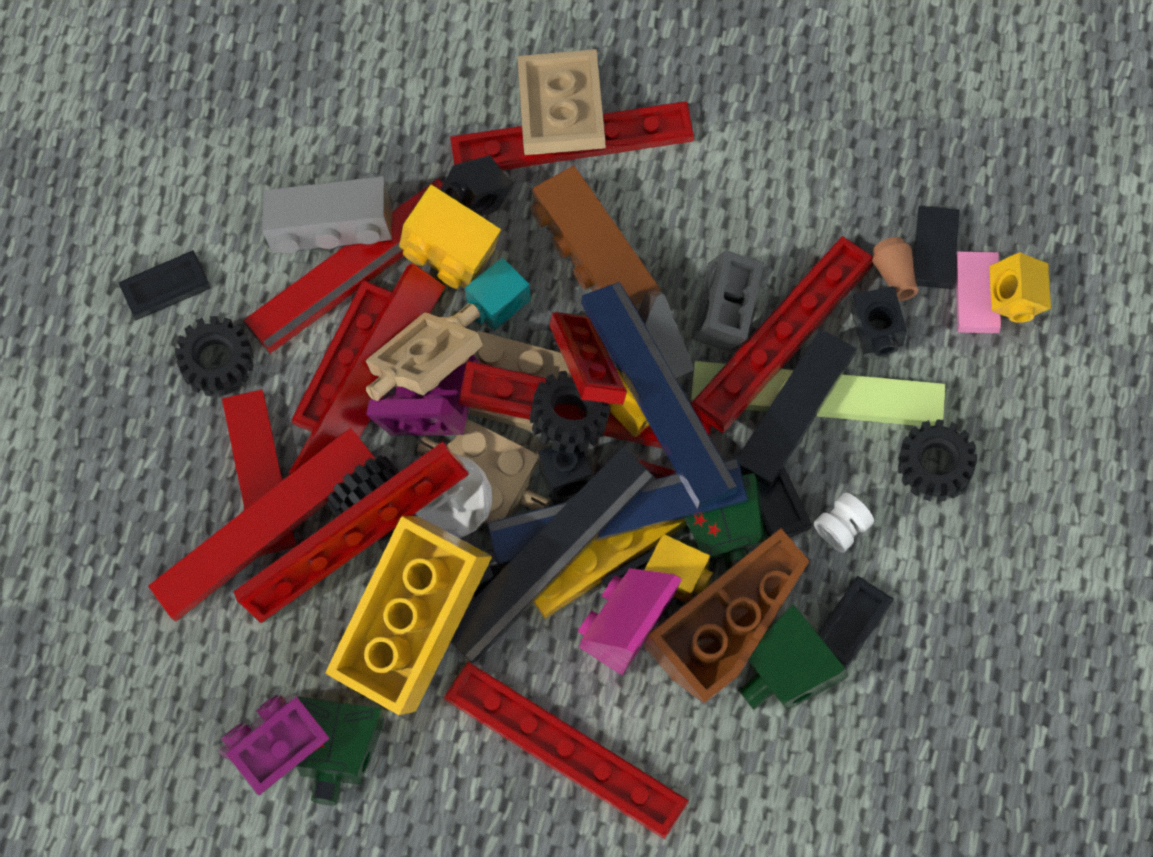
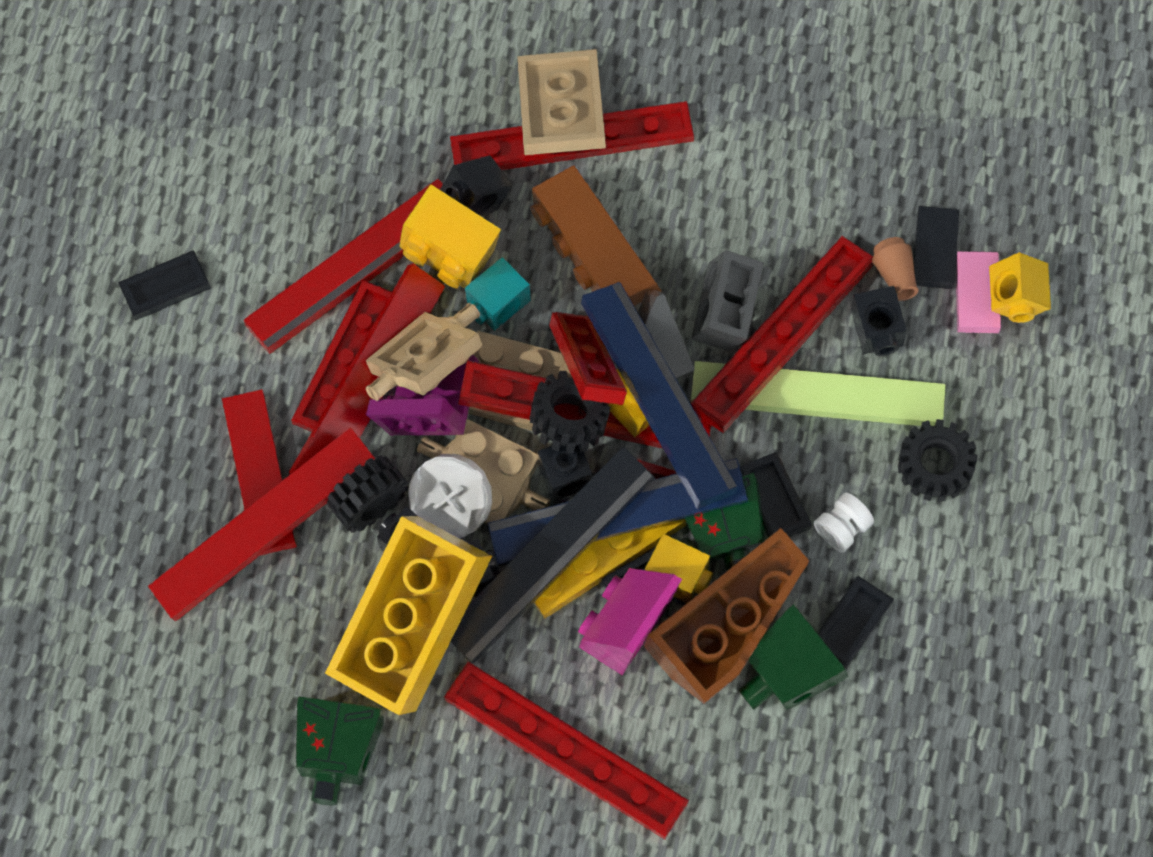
(204, 336): black tyre -> none
(272, 742): magenta bracket -> none
(327, 215): light grey brick -> none
(351, 532): red tile -> none
(795, 407): black tile -> none

